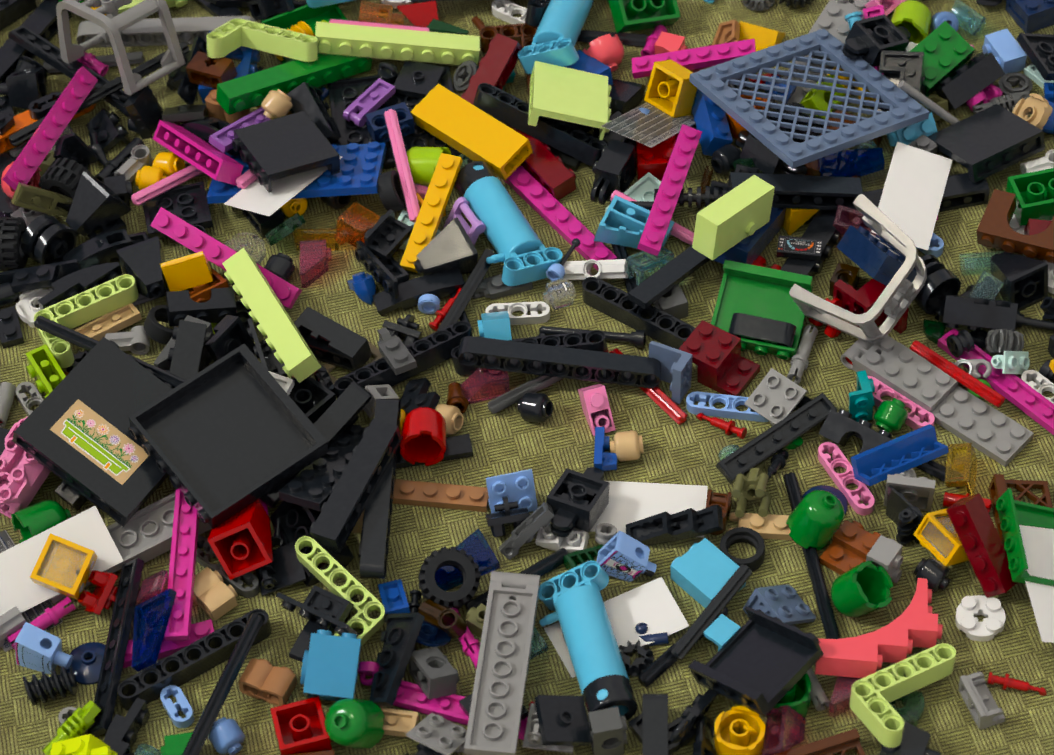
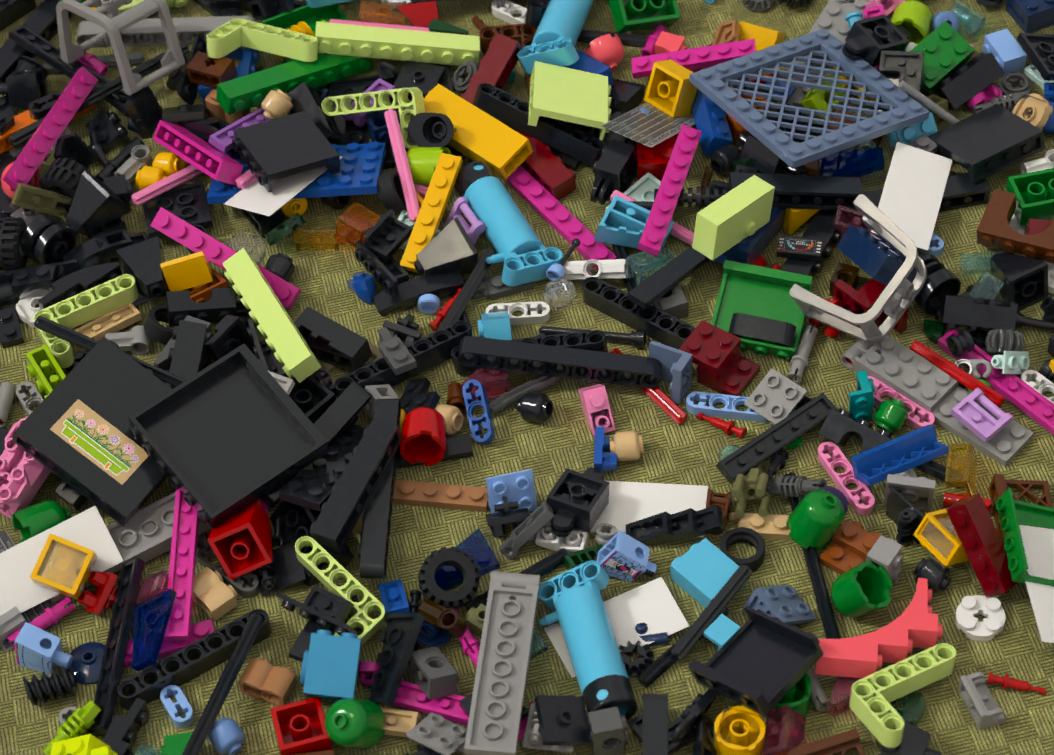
(313, 260): clear pink slope -> none
(381, 102): none -> yellowish green beam
(430, 129): none -> black piece
(476, 428): none -> blue beam
(793, 486): none -> dark grey hinge
(978, 419): none -> lavender plate

